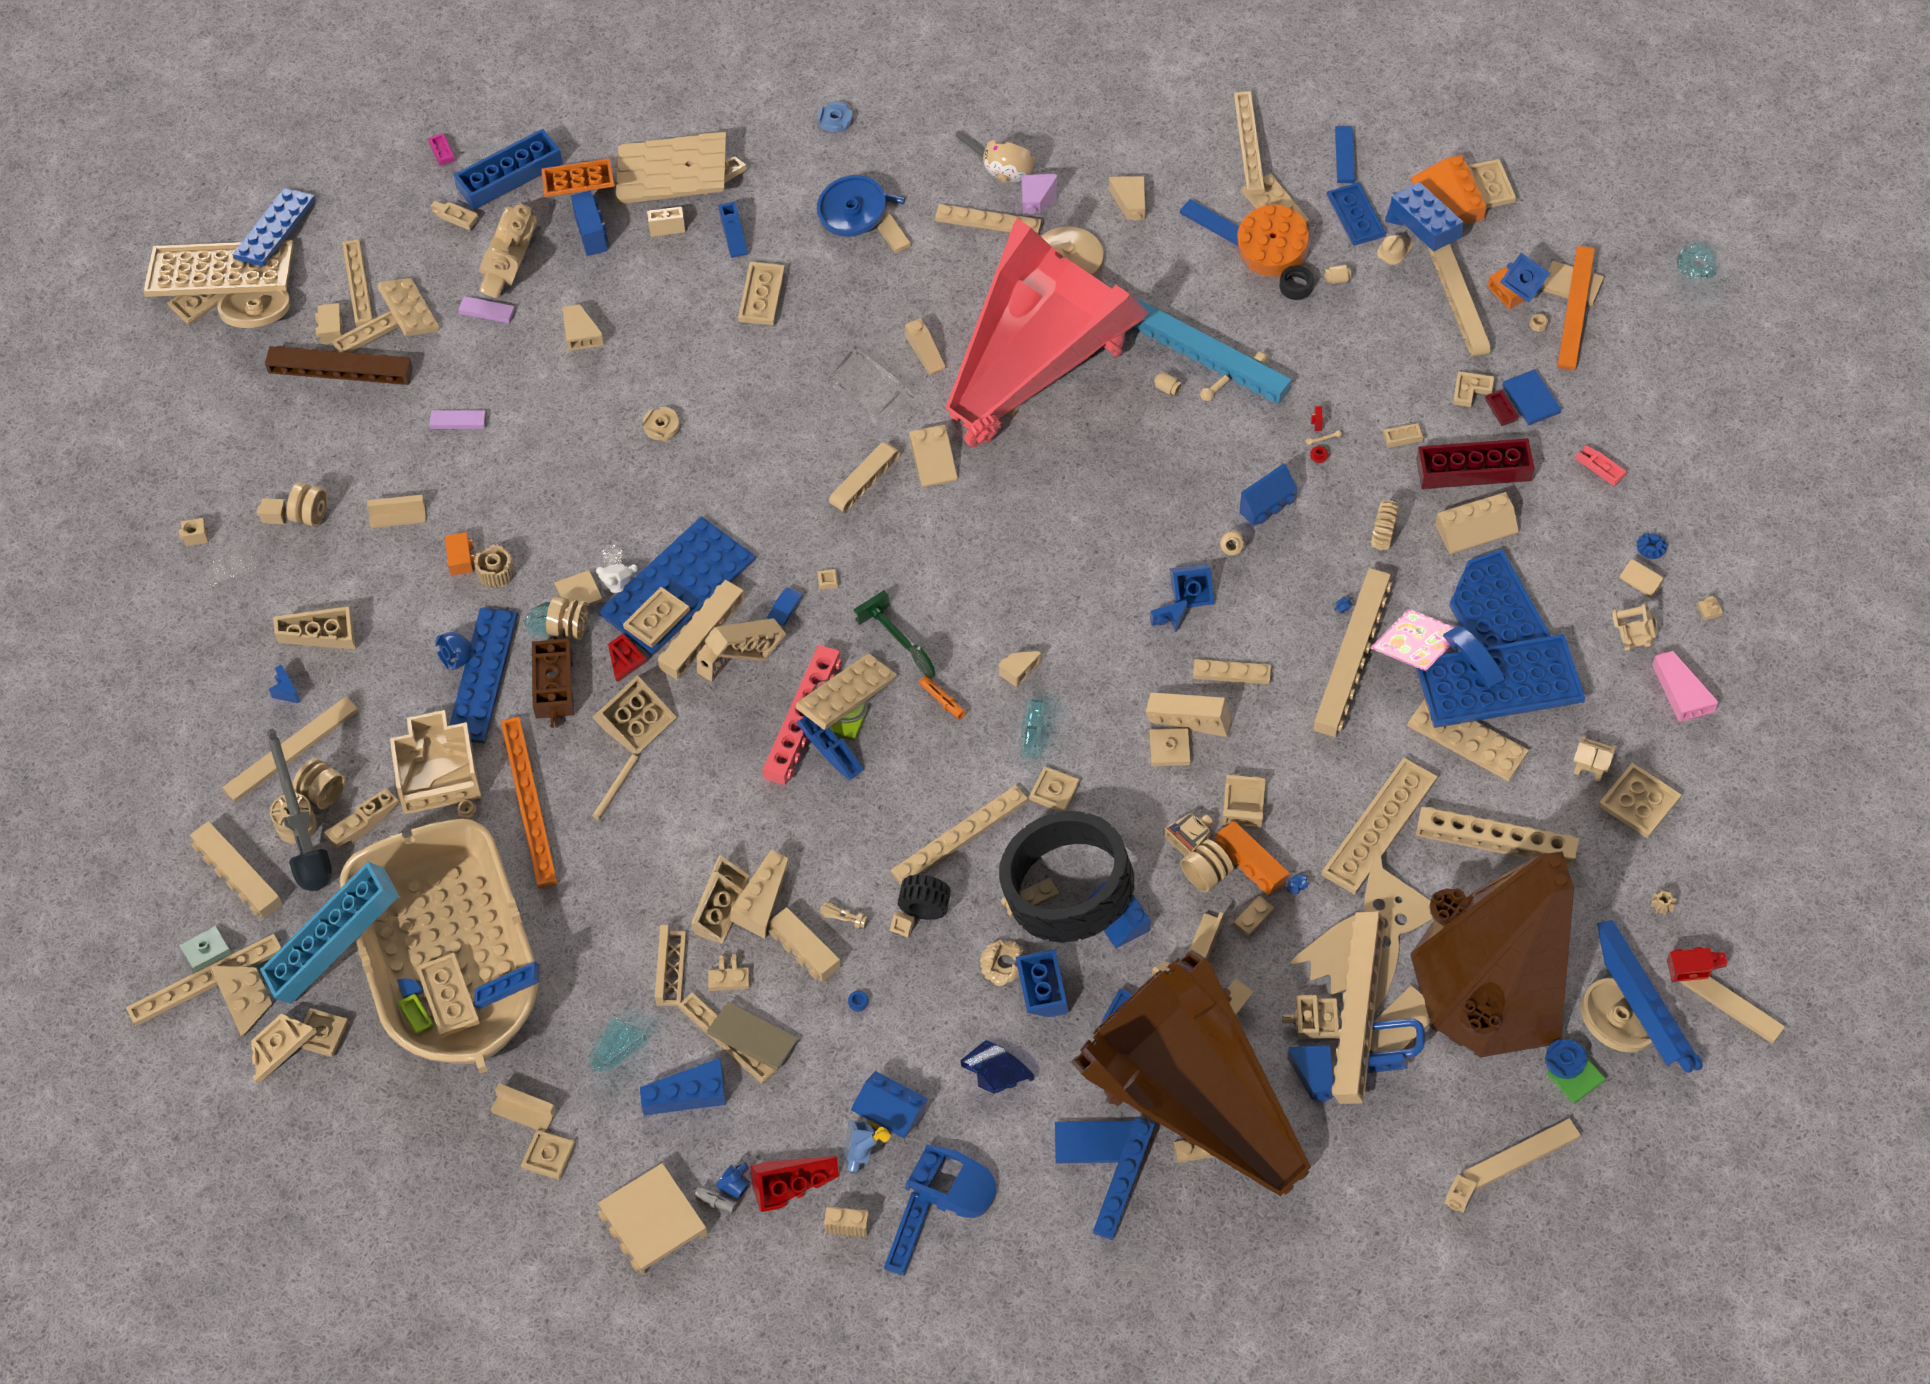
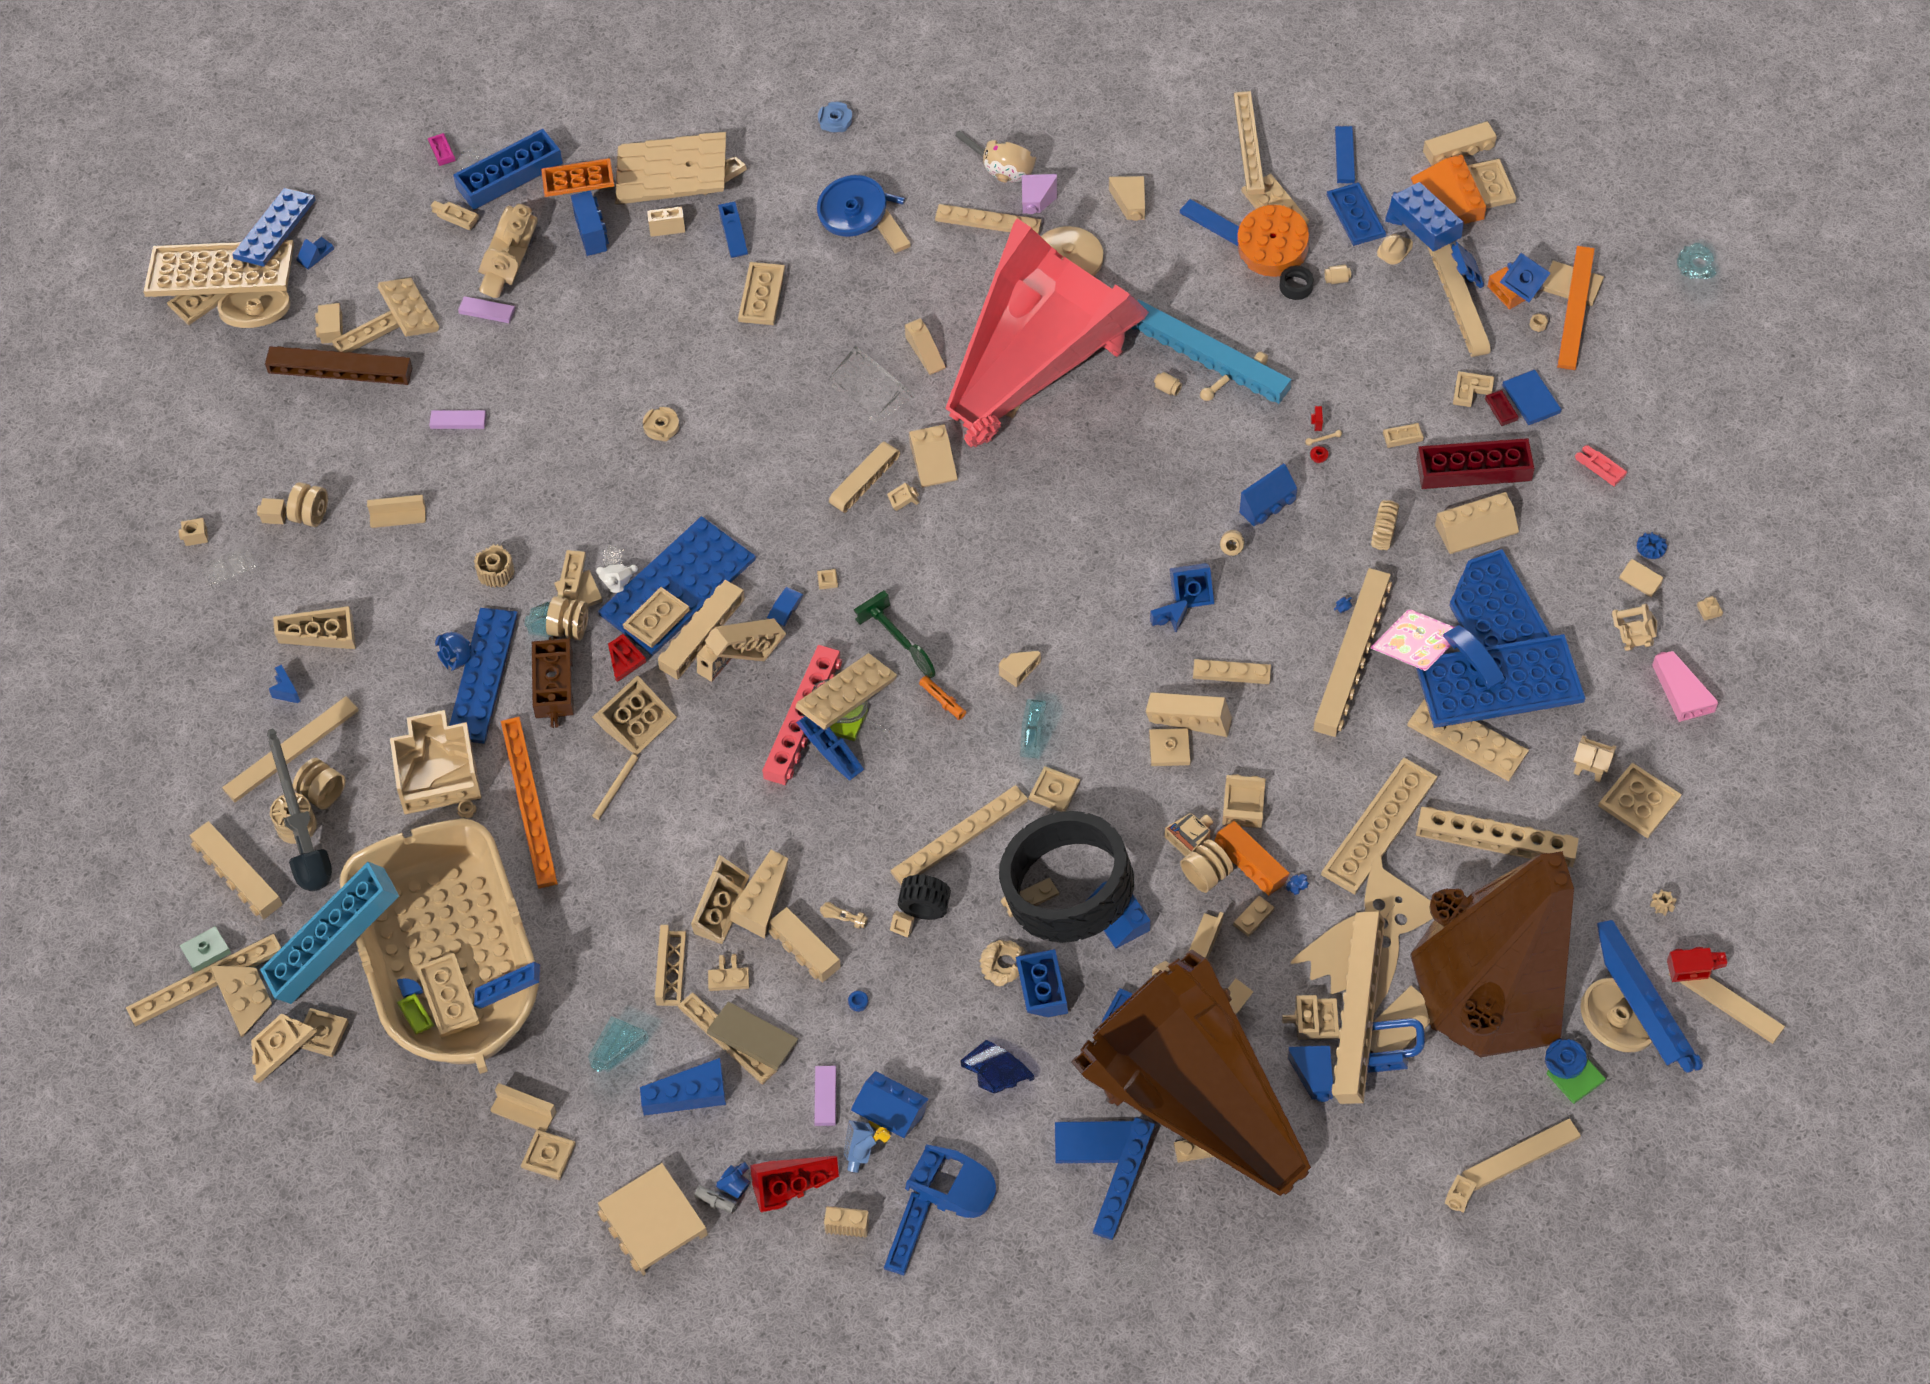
(313, 252): none -> blue slope
(357, 282): tan tile -> none
(364, 819): tan slope -> none
(459, 553): orange brick -> none
(571, 574): none -> tan plate
(580, 329): tan slope -> none
(825, 1095): none -> lavender tile
(902, 496): none -> tan bracket
(1461, 142): none -> tan brick
(1467, 264): none -> blue plate

